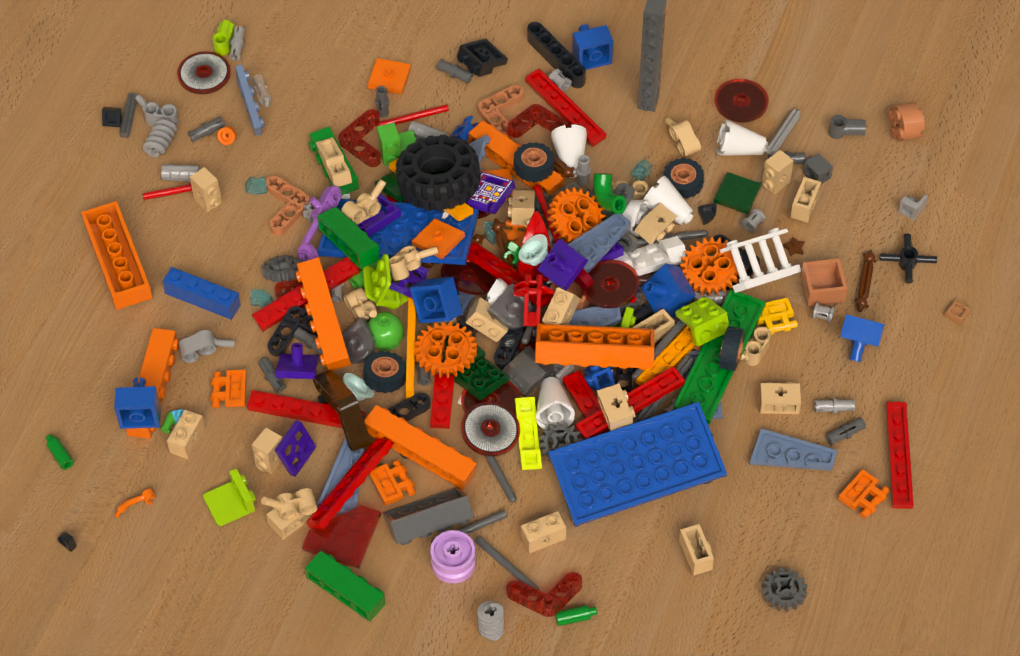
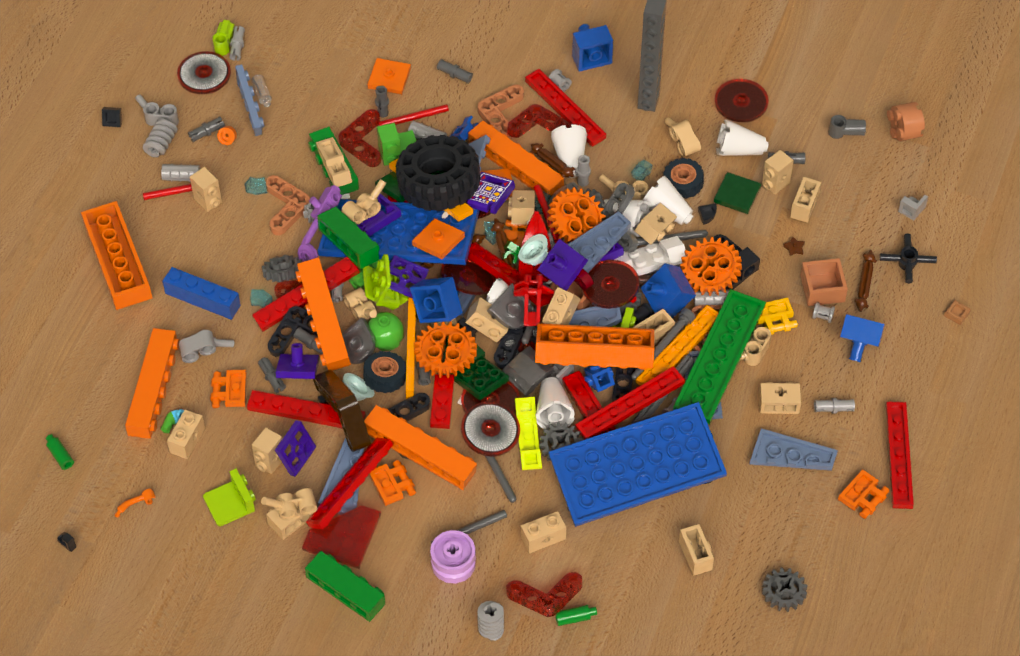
(128, 115): flat silver axle -> none
(137, 406): blue brick -> none
(408, 260): tan beam -> none
(428, 515): dark grey slope -> none
(481, 57): black plate -> none
(504, 562): dark grey bar -> none
(533, 162): black wheel -> none
(556, 54): black beam -> none
(605, 196): green cylinder -> none
(615, 407): tan brick -> none
(705, 320): lime bracket -> none
(731, 348): black wheel -> none
(753, 220): light grey bush -> none
(759, 277): white fence -> none
(783, 132): light grey axle -> none
(818, 168): dark grey brick -> none
(856, 426): dark grey pin -> none

